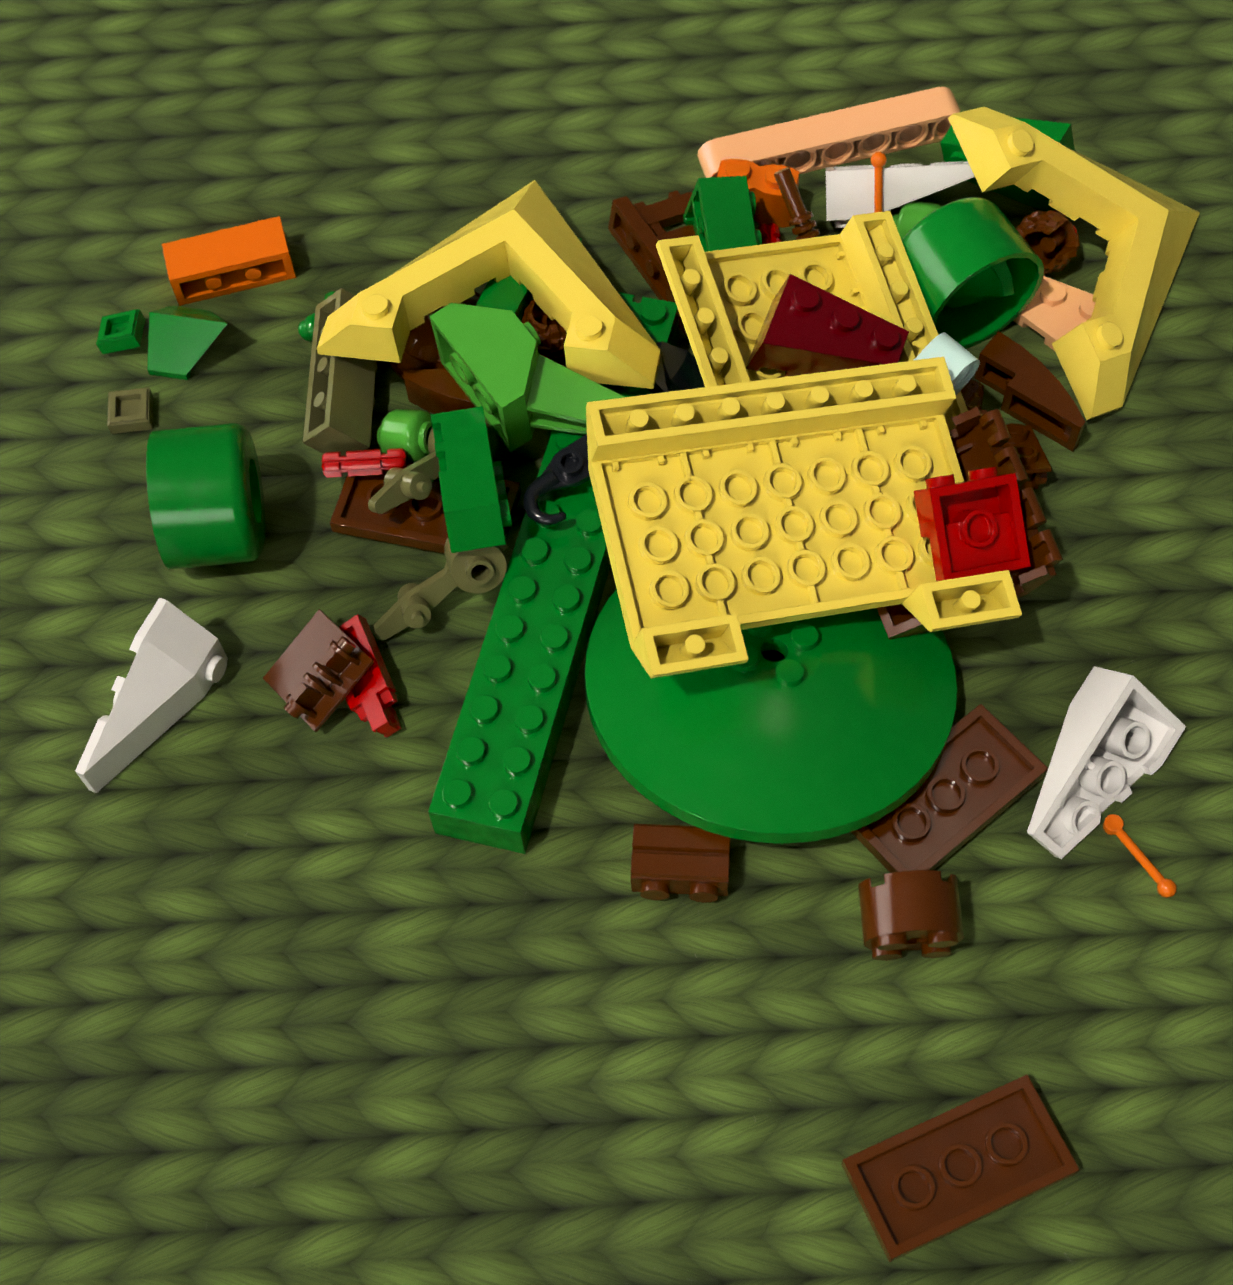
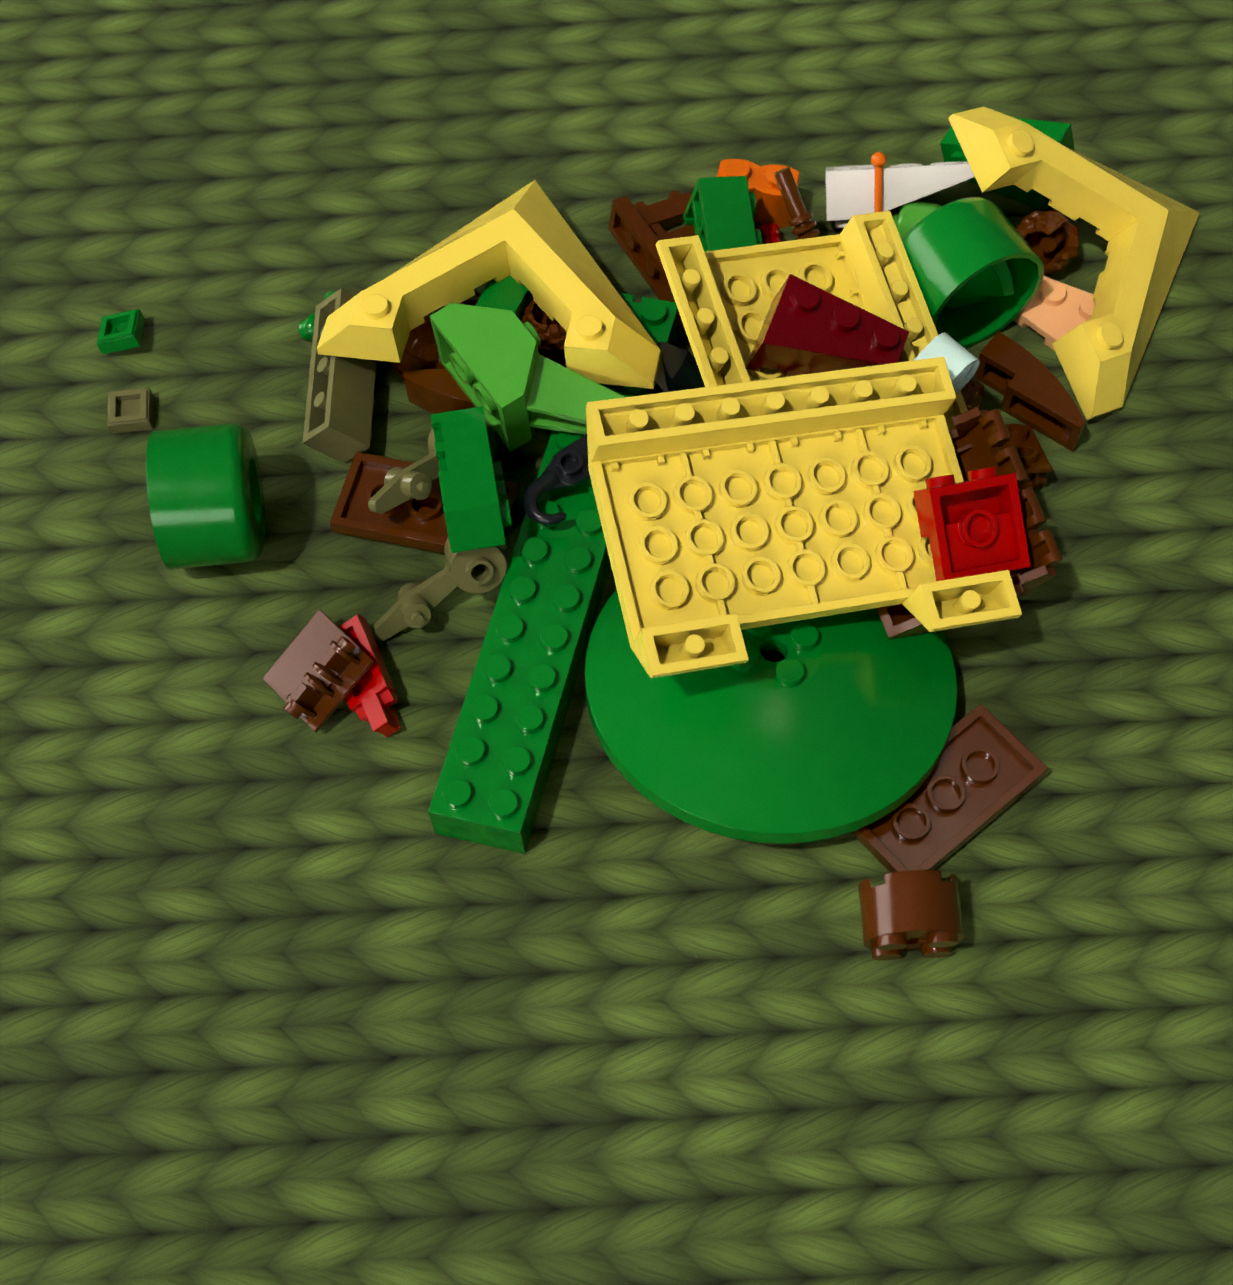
(167, 678): white wedge -> none
(179, 339): green slope -> none
(228, 261): orange brick -> none
(362, 462): red axle -> none
(406, 430): bright green head -> none
(679, 862): reddish brown brick -> none
(840, 134): light nougat beam -> none
(959, 1167): reddish brown plate -> none
(1105, 745): white wedge -> none
(1113, 825): orange hinge -> none

